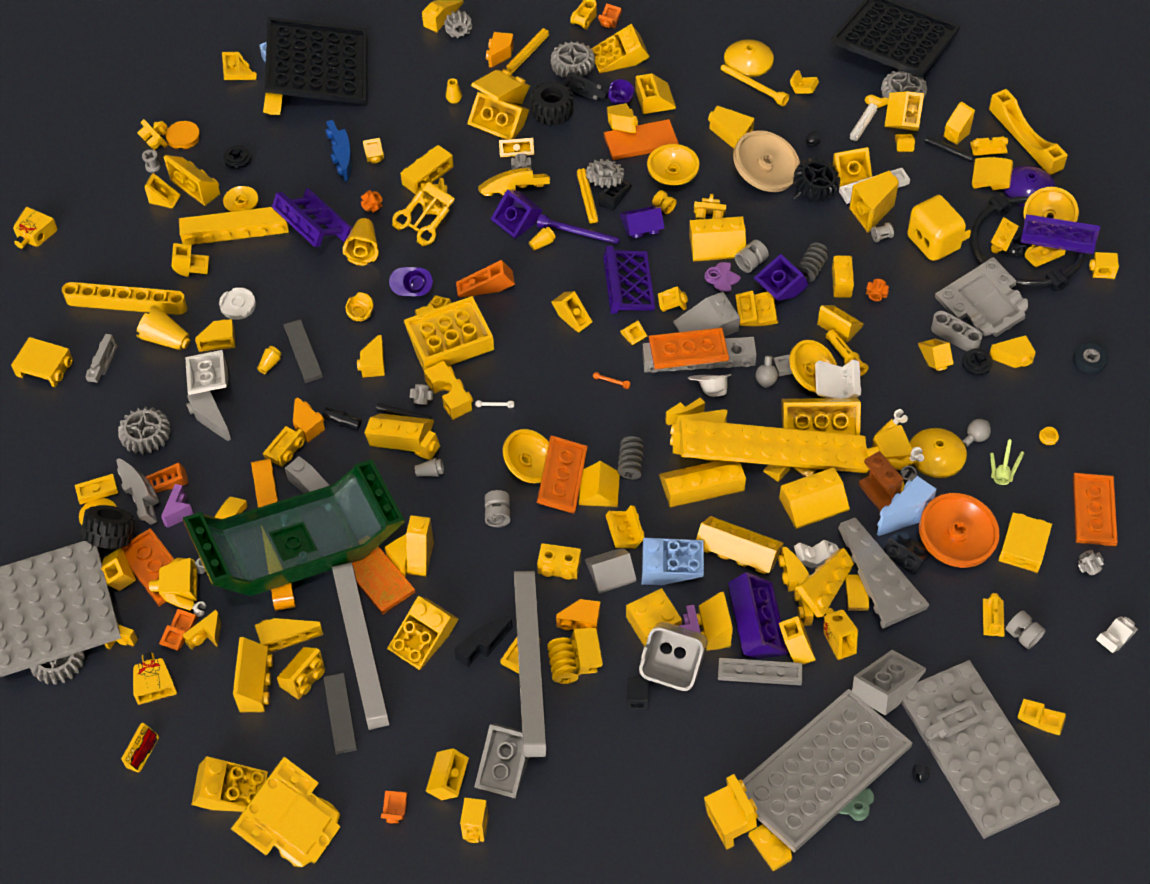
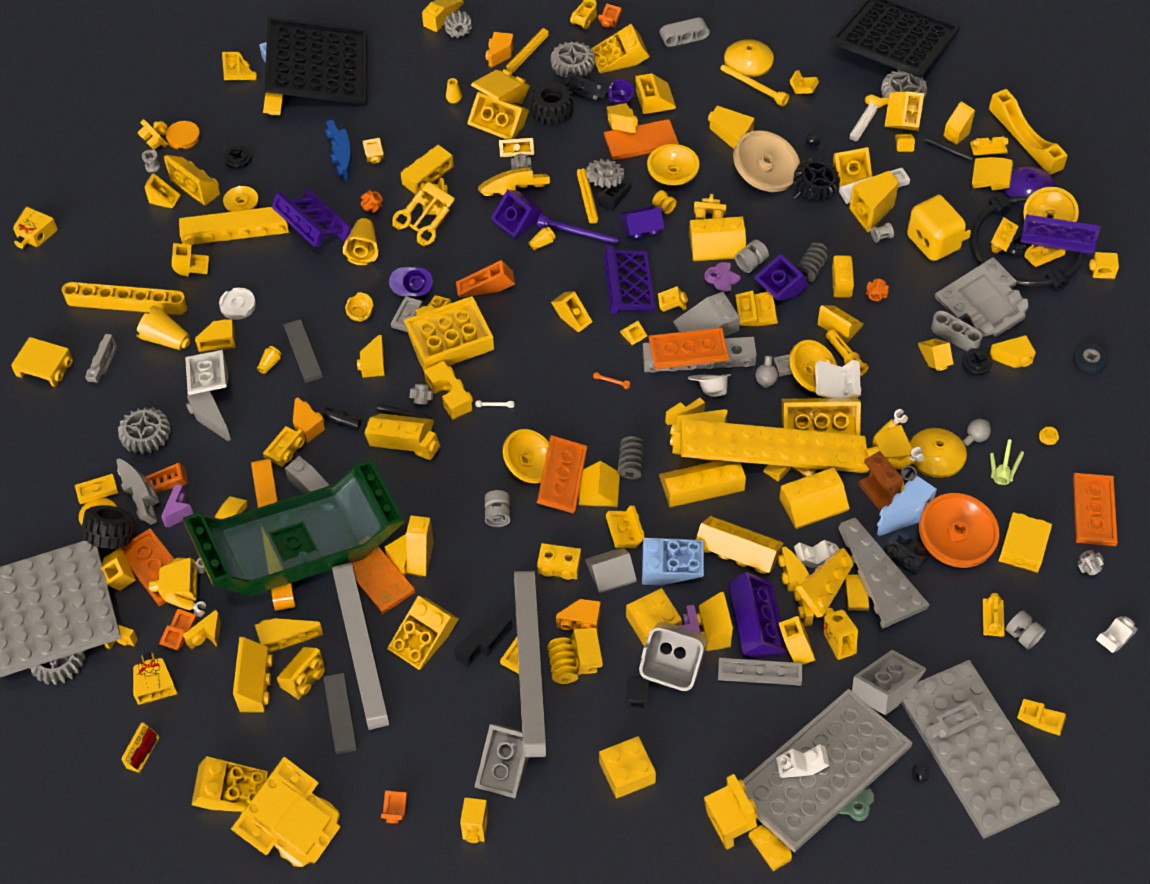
(405, 311): none -> light grey plate
(430, 468): light grey cone -> none
(447, 774): yellow brick -> none
(627, 767): none -> yellow brick
(684, 32): none -> light grey beam
(801, 764): none -> white slope

